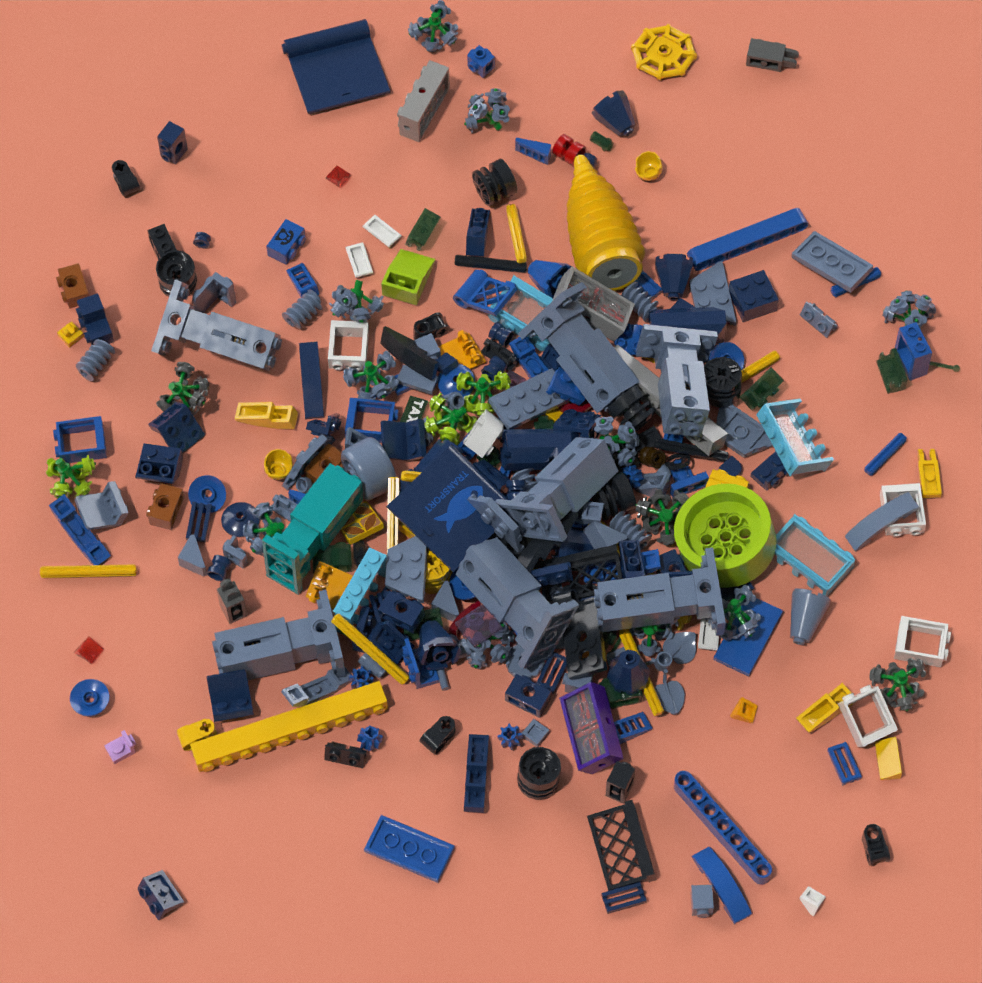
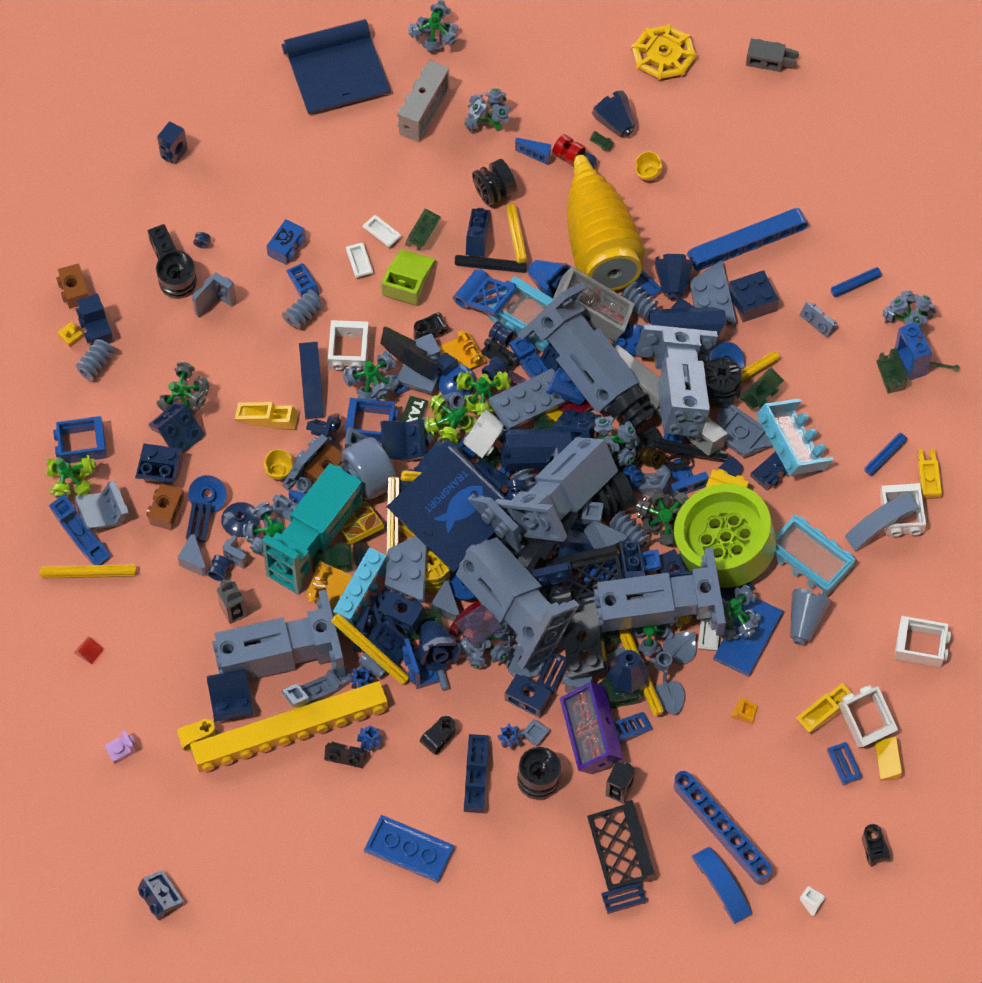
(89, 689): blue dish -> none
(124, 178): black piece -> none
(214, 332): brick -> none
(338, 176): clear red slope -> none
(349, 302): sand blue plant -> none
(480, 61): blue brick -> none
(701, 900): sand blue brick -> none
(832, 261): sand blue plate -> none
(899, 679): dark grey plant -> none

